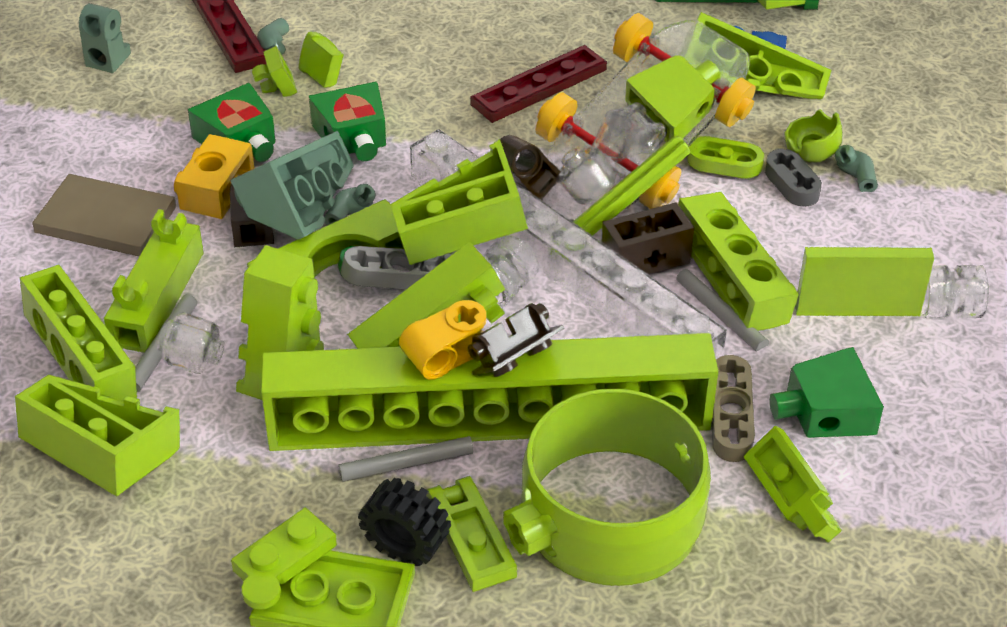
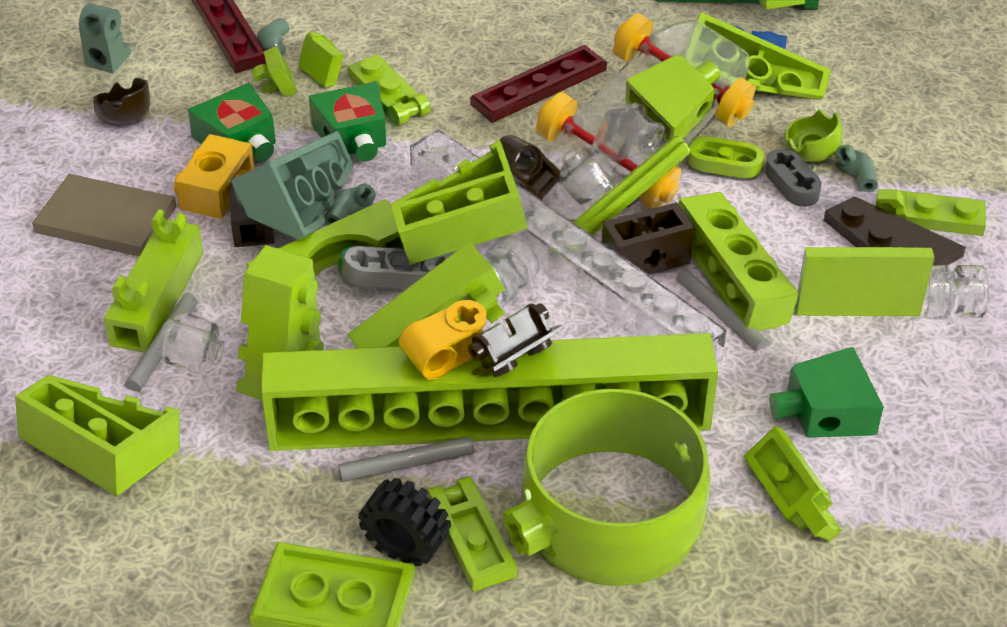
(76, 334): lime brick -> none
(123, 105): none -> dark brown hair
(281, 556): lime hinge -> none
(397, 96): none -> lime plate
(722, 420): dark tan beam -> none
(874, 227): none -> dark brown wing
(935, 211): none -> lime hinge

